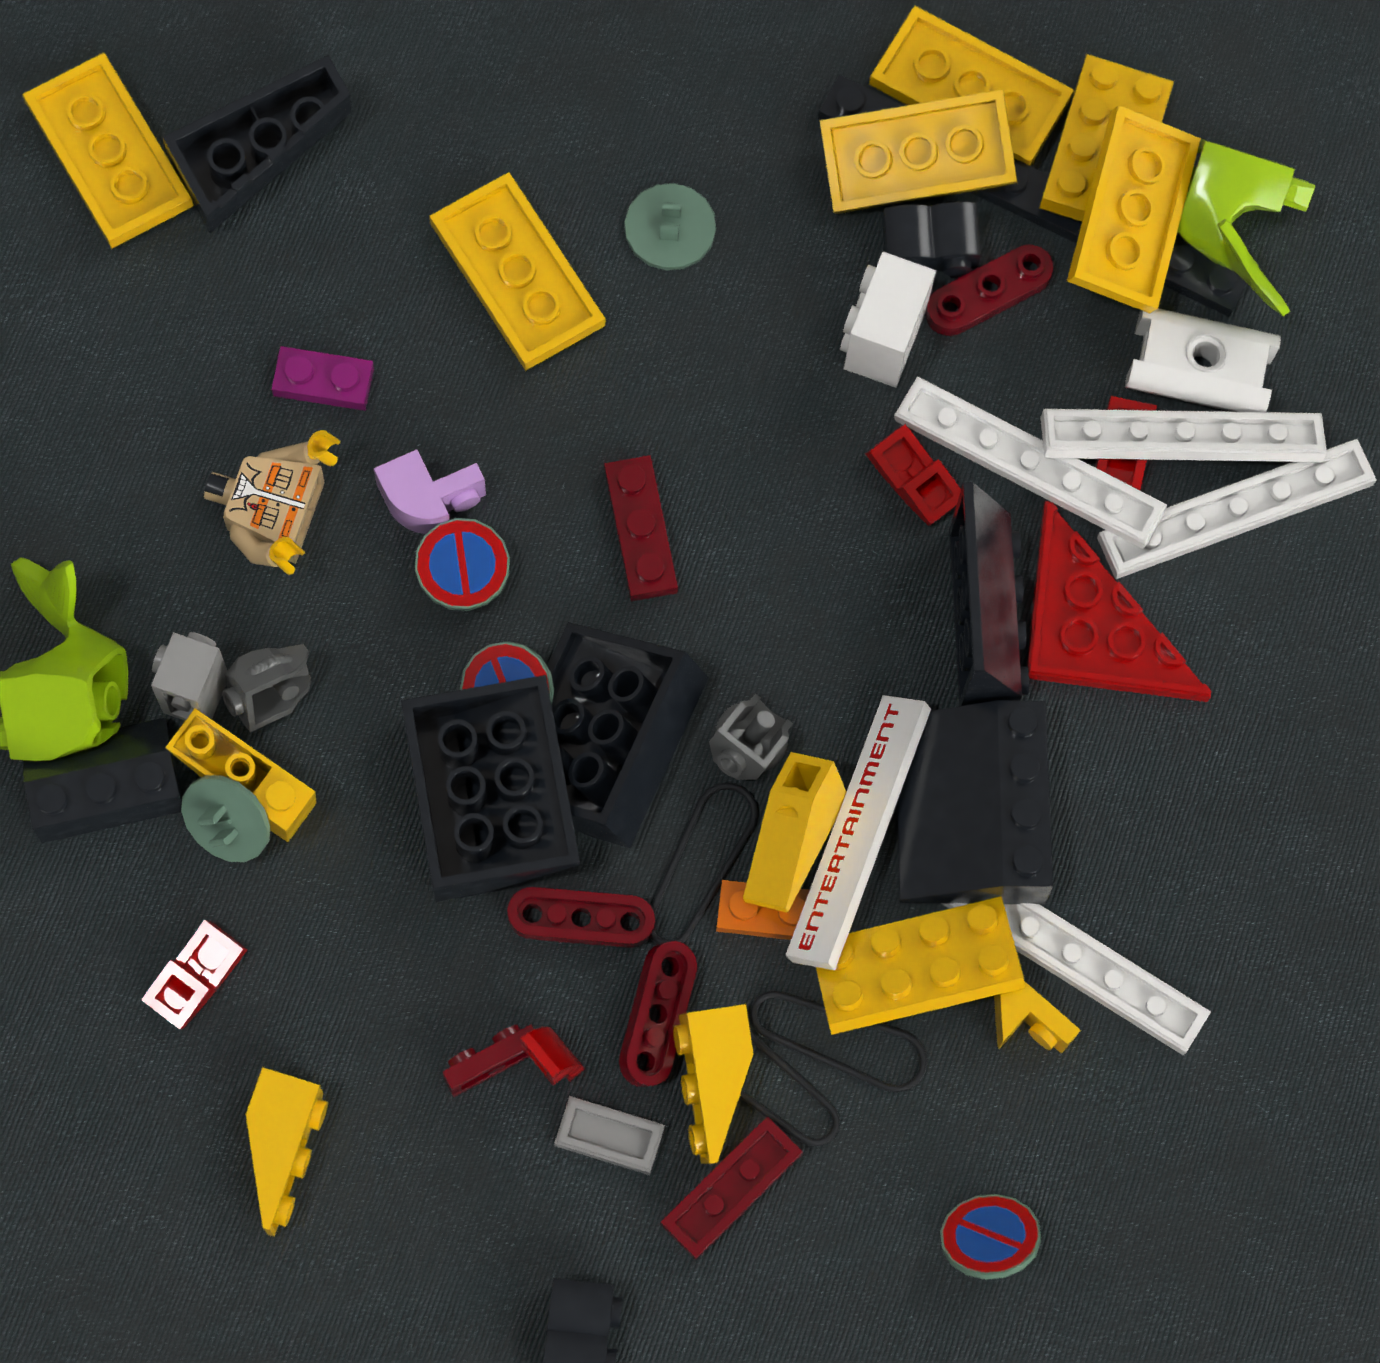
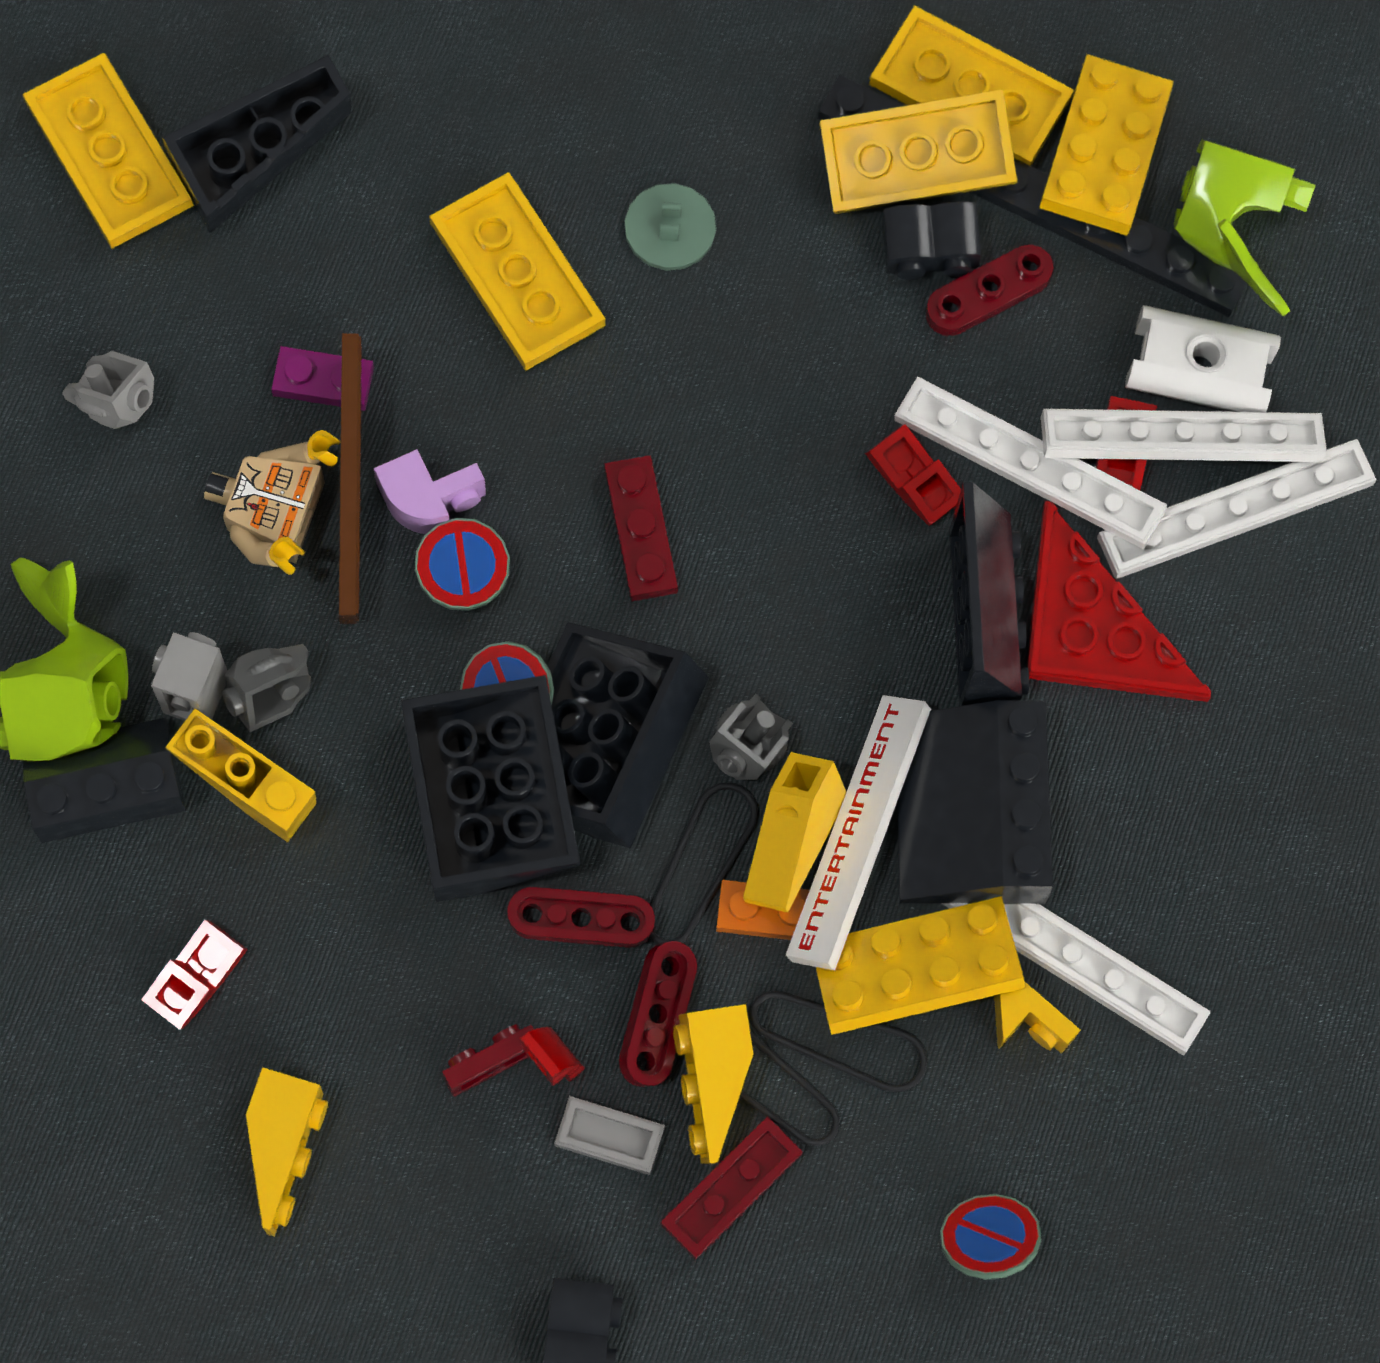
(113, 389): none -> light grey hand
(225, 818): sand green piece -> none
(350, 479): none -> reddish brown tile
(886, 318): white brick -> none
(1134, 209): yellow plate -> none

